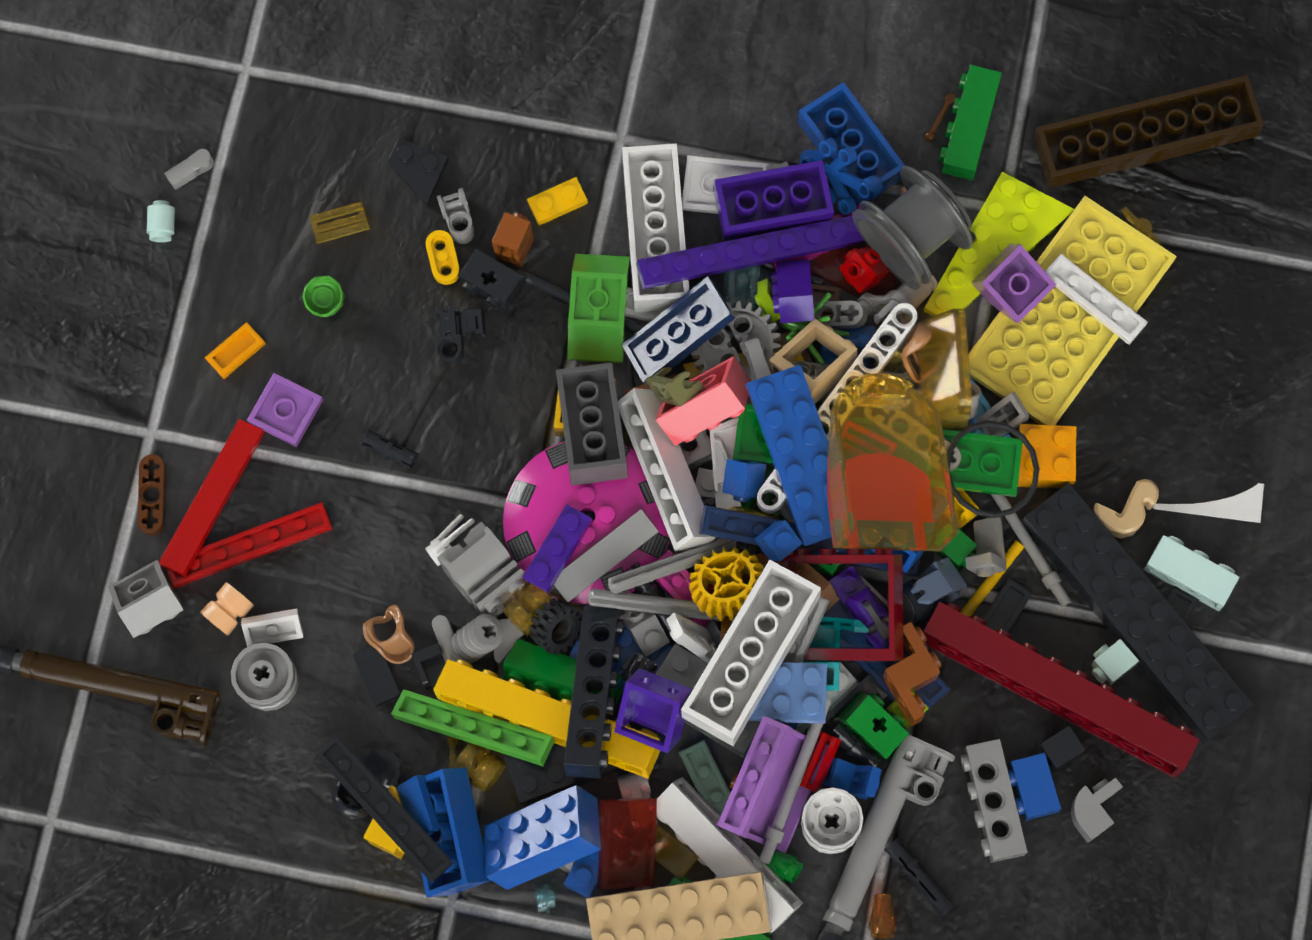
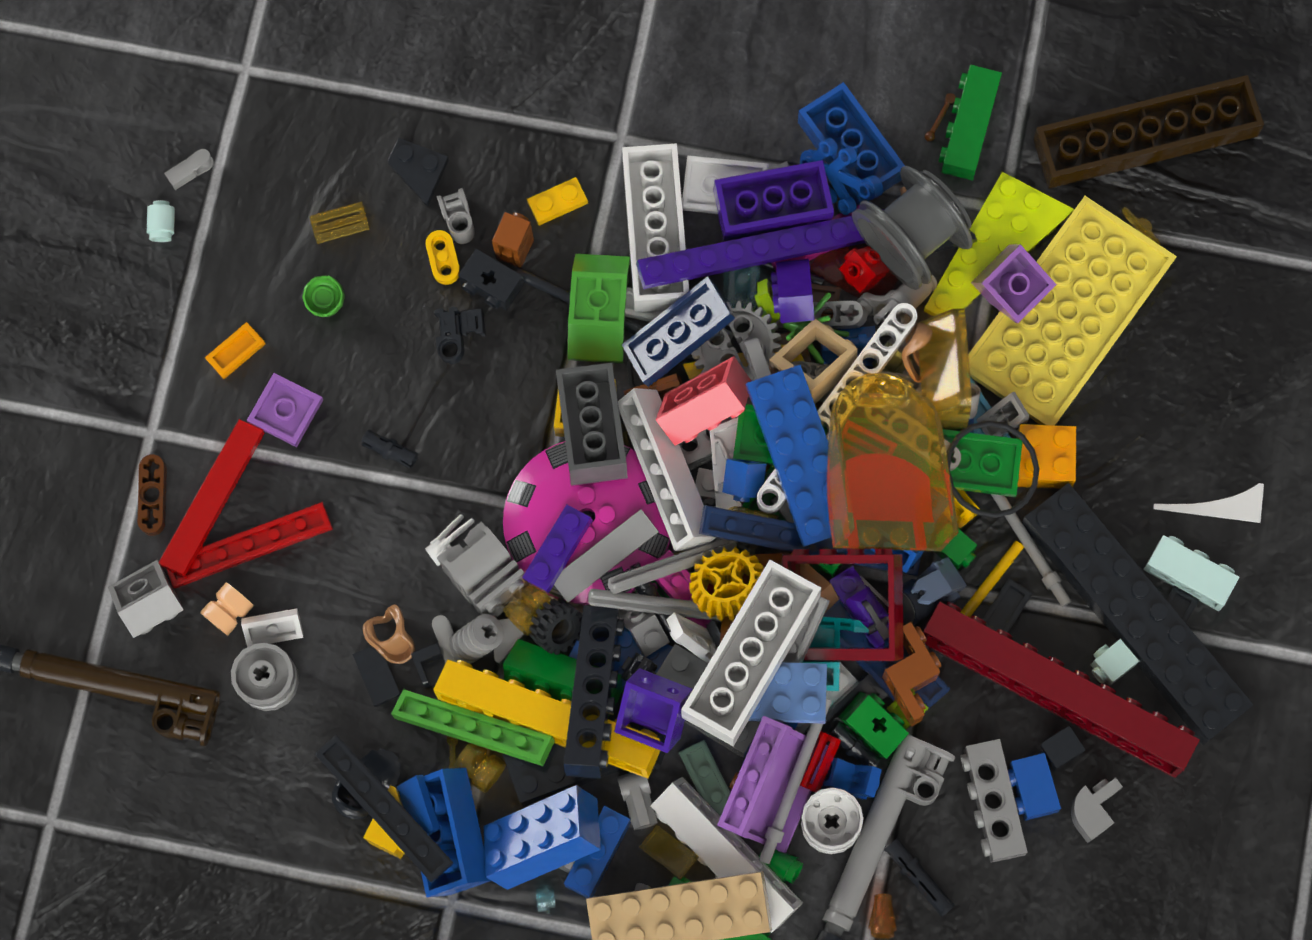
(627, 843): clear red tile -> none
(673, 391): olive hinge -> none
(778, 541): blue brick -> none
(989, 549): light grey bracket -> none
(1096, 299): white tile -> none
(1132, 517): tan animal -> none

